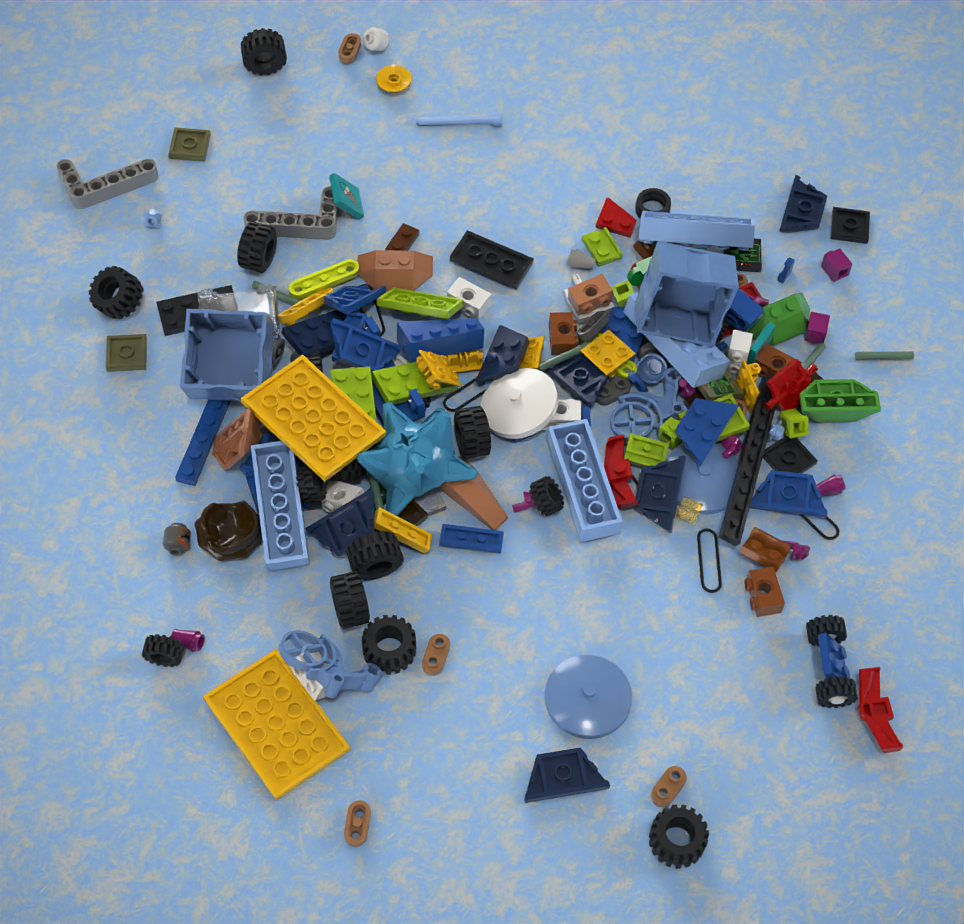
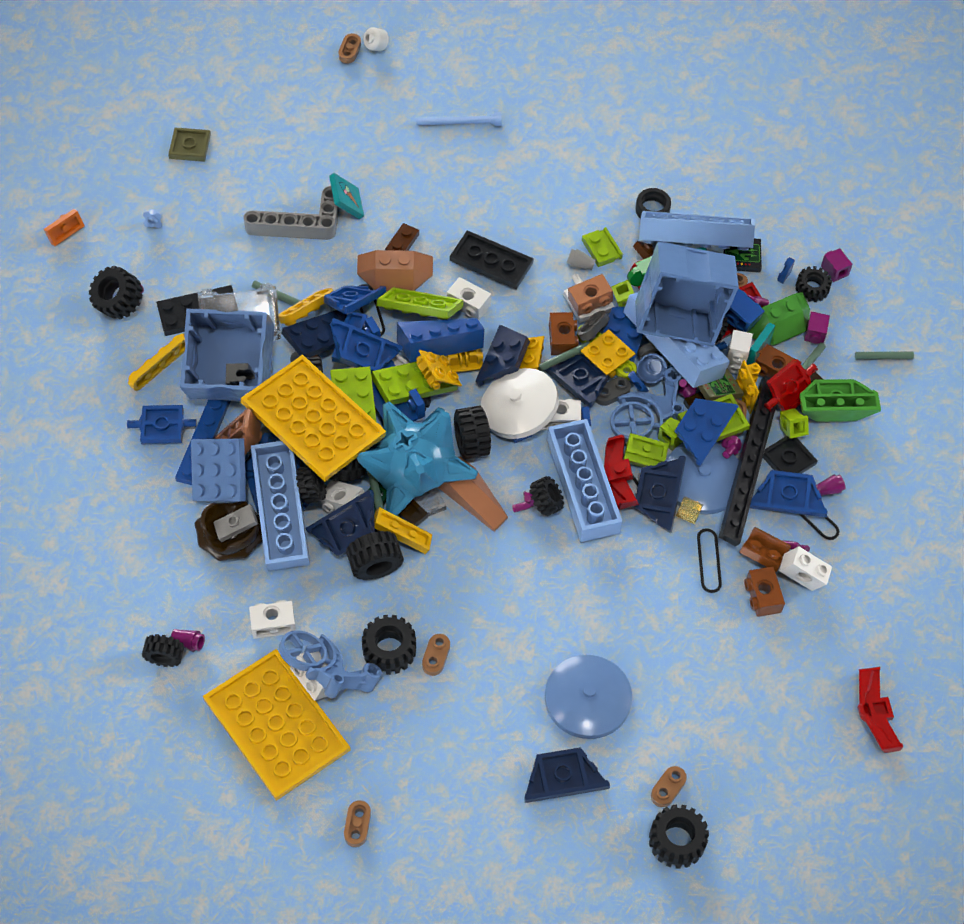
(64, 227): none -> orange tile
(105, 186): light grey beam -> none
(126, 352): olive tile -> none
(157, 363): none -> yellow plate
(161, 424): none -> blue plate
(176, 538): dark grey head -> none
(218, 469): none -> medium blue plate
(235, 523): none -> light grey plate
(238, 373): none -> dark grey hinge
(256, 247): black tyre -> none
(263, 51): black tyre -> none
(263, 627): none -> white brick
(278, 349): dark grey plate -> none
(324, 279): neon yellow plate -> none
(349, 599): black tyre -> none
(393, 78): yellow dish -> none
(458, 390): black piece -> none
(471, 538): blue plate -> none
(616, 219): red wing -> none
(776, 431): light blue plate -> none
(803, 207): dark blue wing -> none
(805, 568): none -> white brick
(817, 276): none -> black tyre
(837, 687): black plate -> none
(850, 225): black tile -> none

